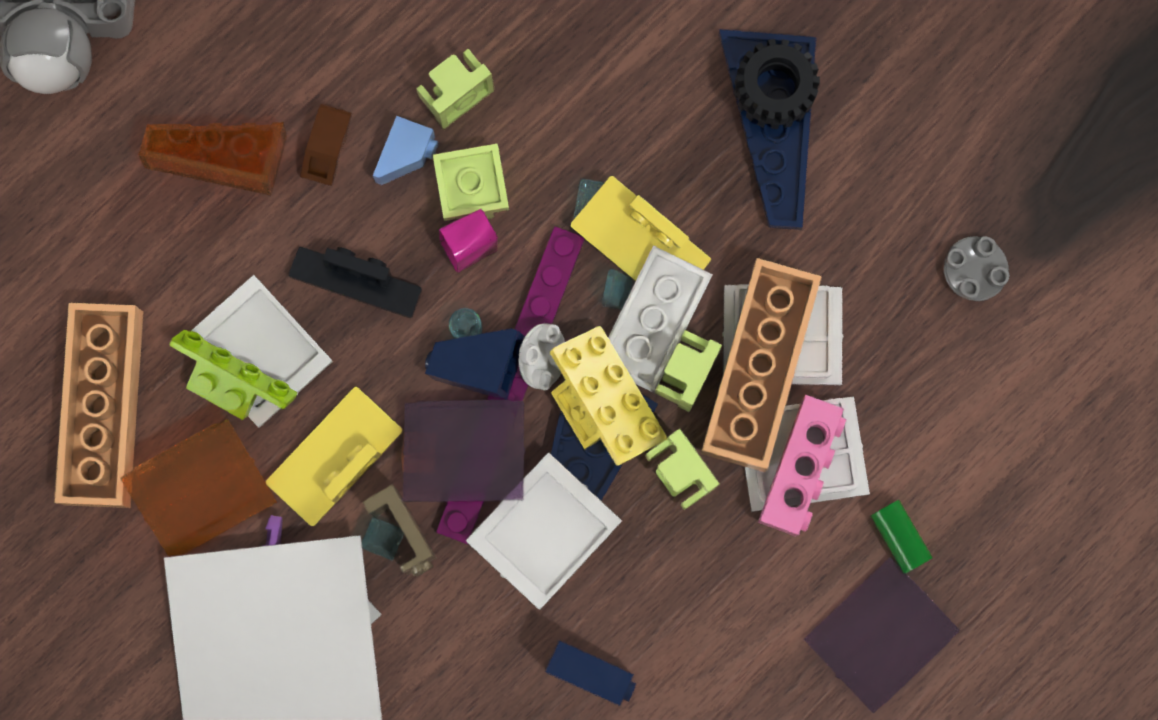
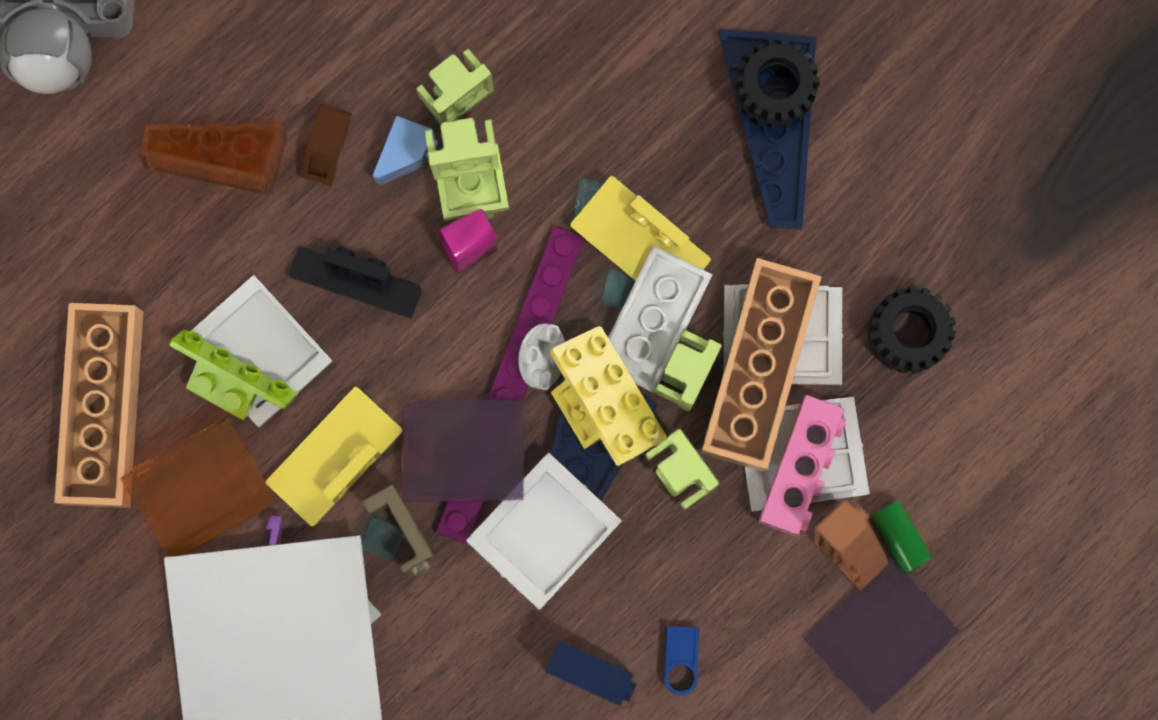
(462, 150): none -> yellowish green panel
(464, 320): clear light blue wheel -> none
(477, 362): dark blue slope -> none
(681, 650): none -> blue piece
(851, 544): none -> nougat wedge
(930, 310): none -> black tyre
(976, 268): light grey dish -> none

